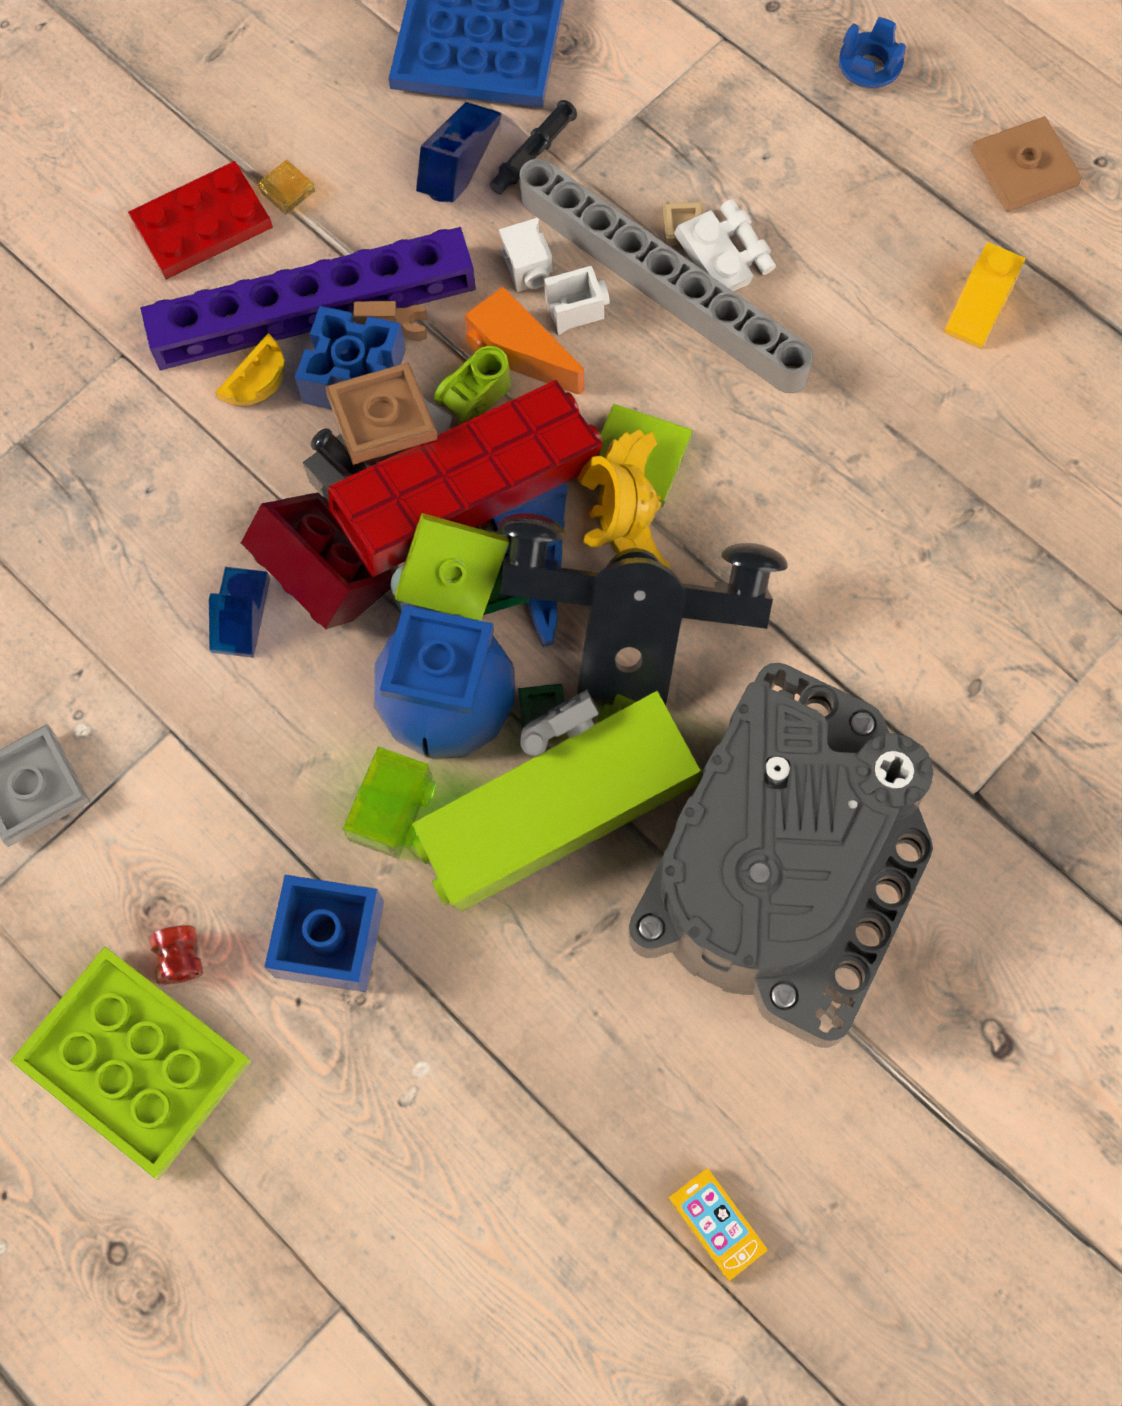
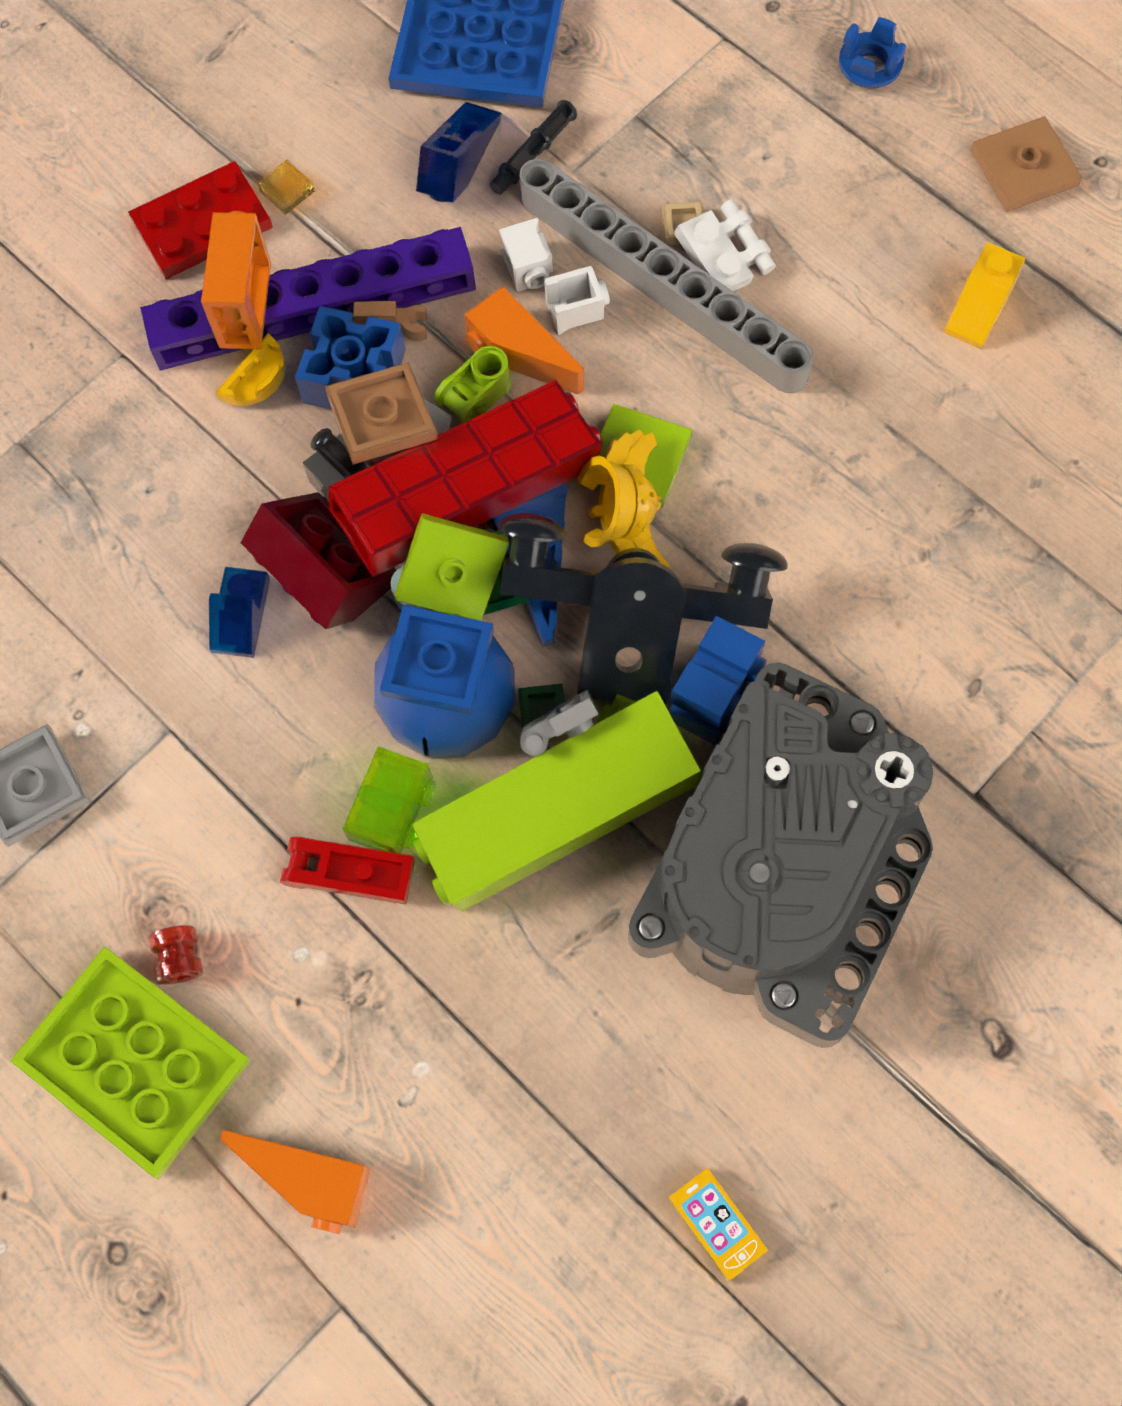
(236, 280): none -> orange window
(307, 1180): none -> orange slope
(324, 933): blue brick -> none
(349, 870): none -> red plate
(716, 680): none -> blue brick

